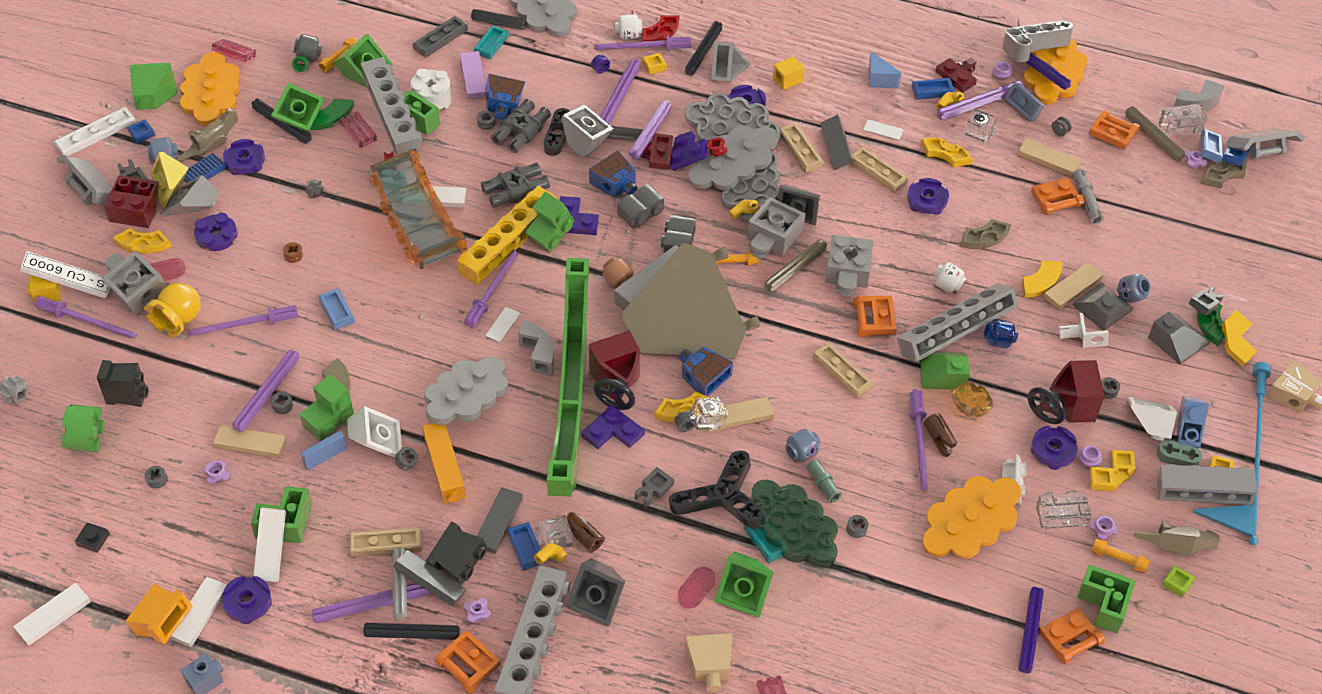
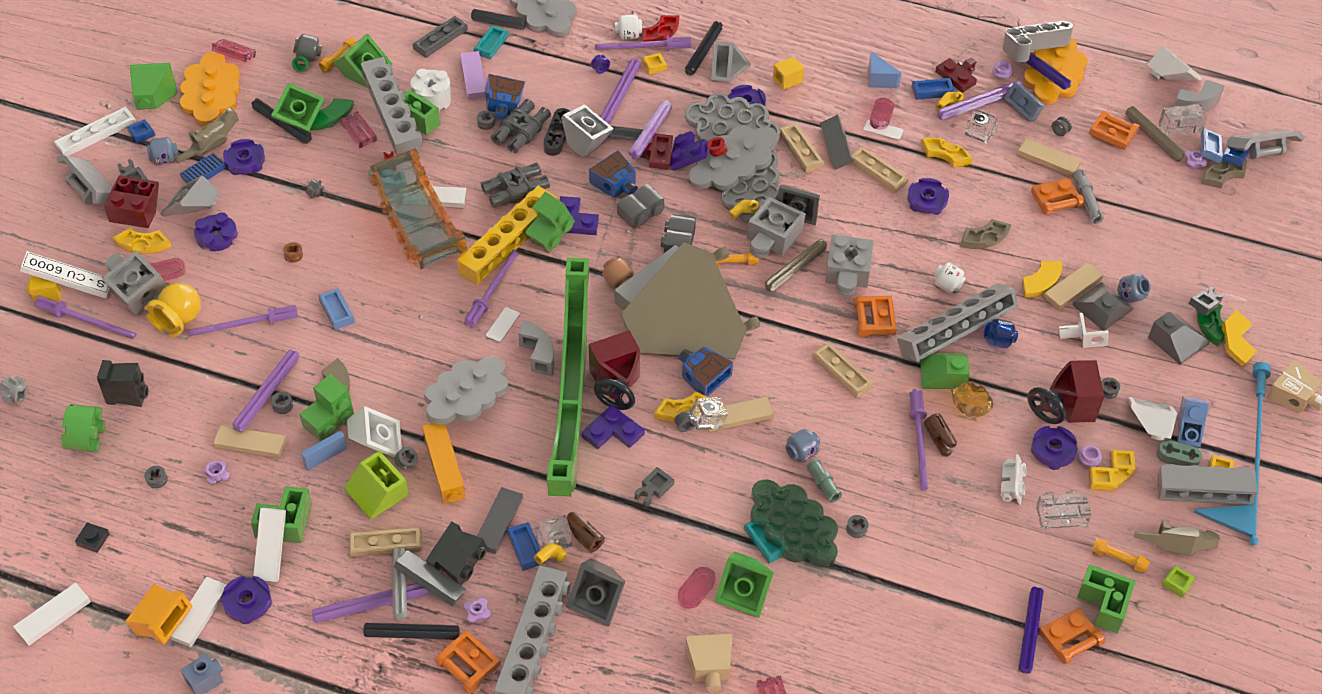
(169, 175): light yellow slope -> none
(376, 485): none -> lime slope
(719, 497): black piece -> none
(881, 113): none -> clear pink tile
(972, 517): light orange plate -> none
(1106, 522): lavender plate -> none
(1171, 67): none -> white slope

